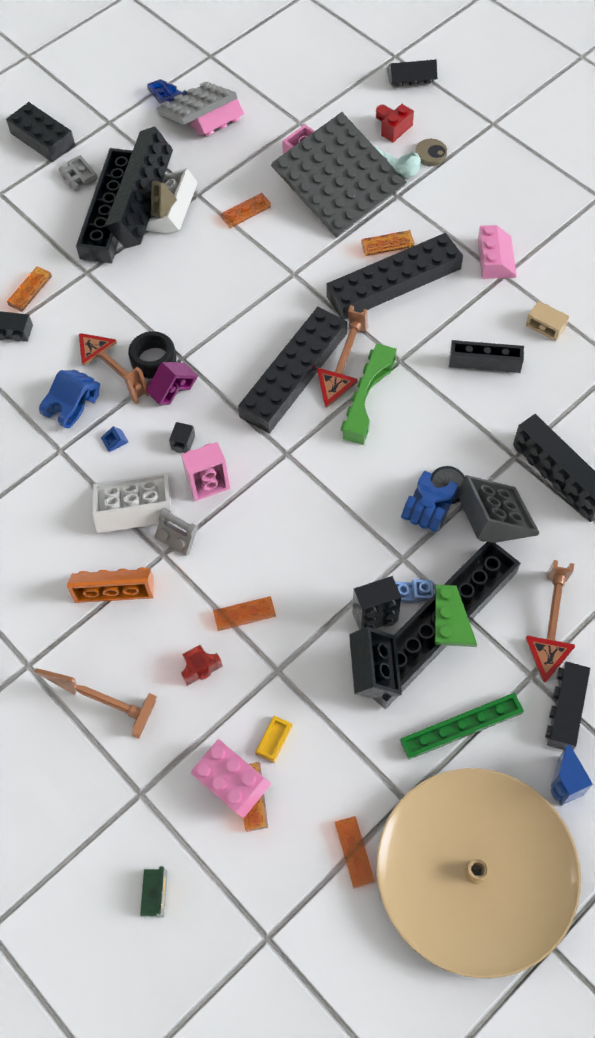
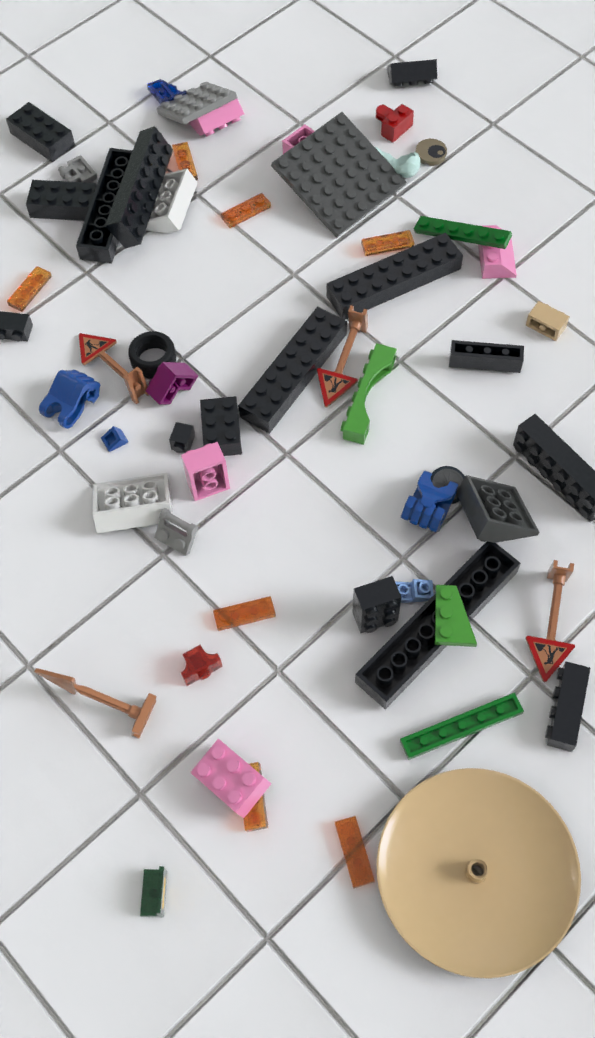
(59, 199): none -> black brick
(111, 585): orange slope -> none
(161, 199): dark tan slope -> none
(184, 158): none -> clear orange plate
(221, 424): none -> black brick
(273, 739): yellow tile -> none
(375, 663): black slope -> none
(463, 232): none -> green plate
(569, 778): blue slope -> none

